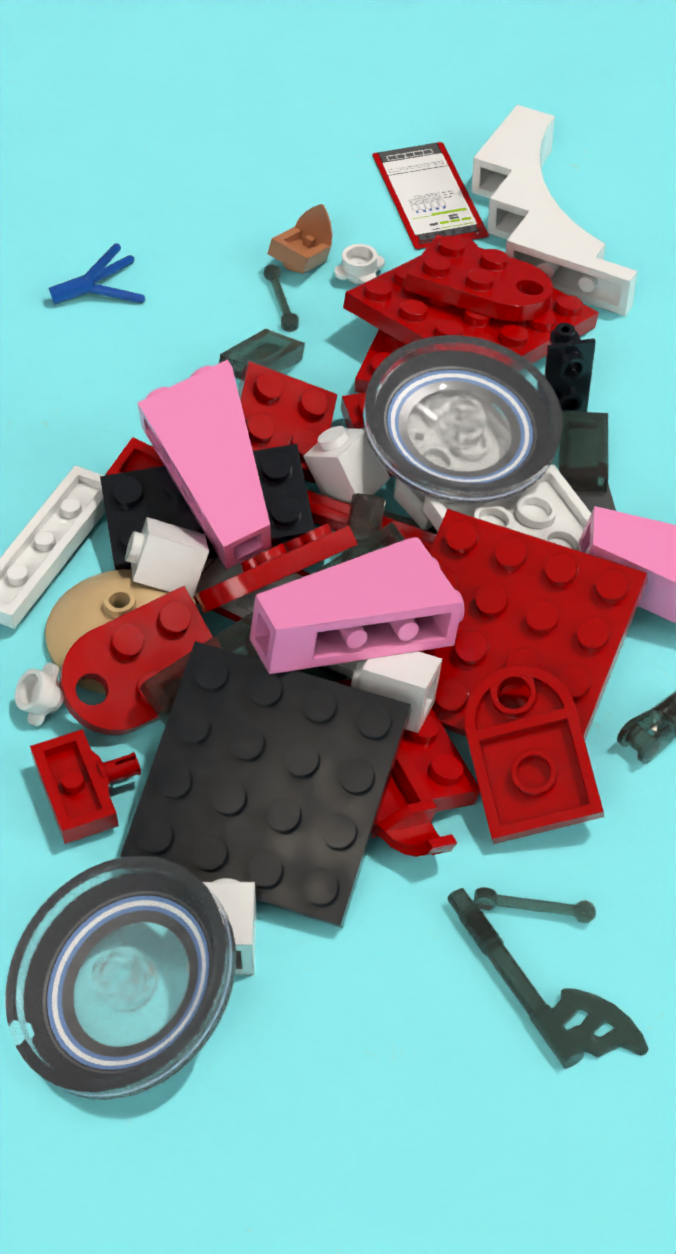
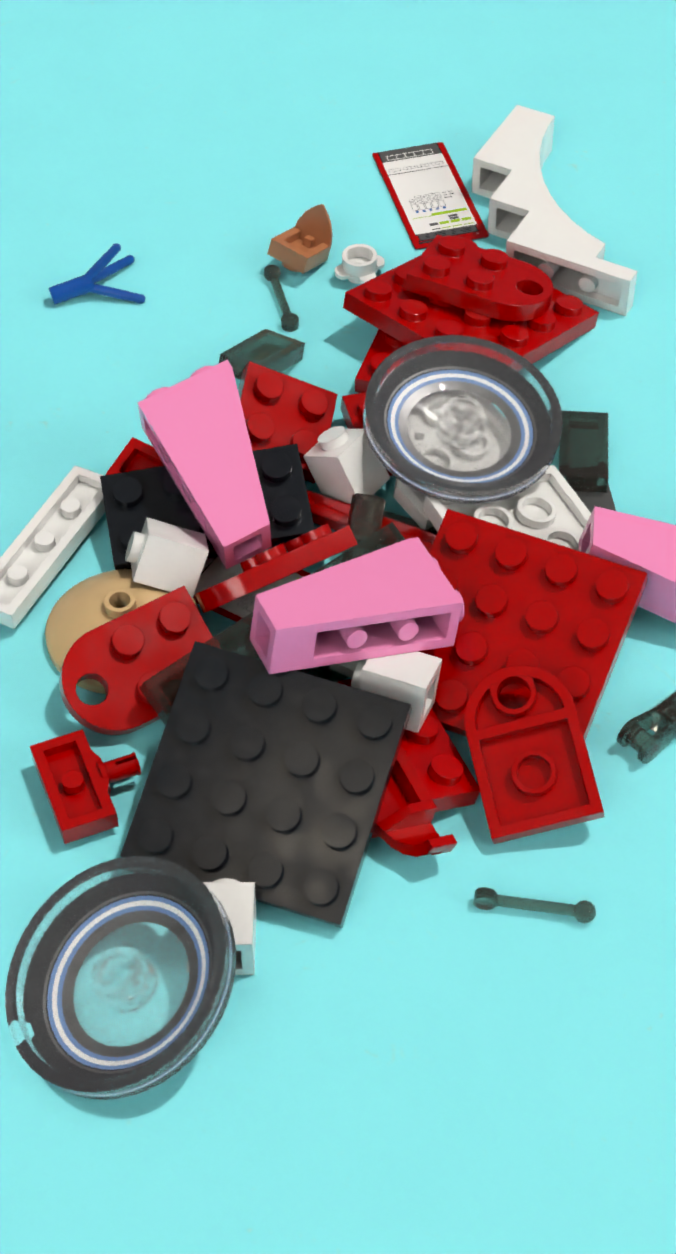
(39, 693): white plate -> none
(551, 1022): clear smoke piece -> none
(570, 367): black hinge -> none

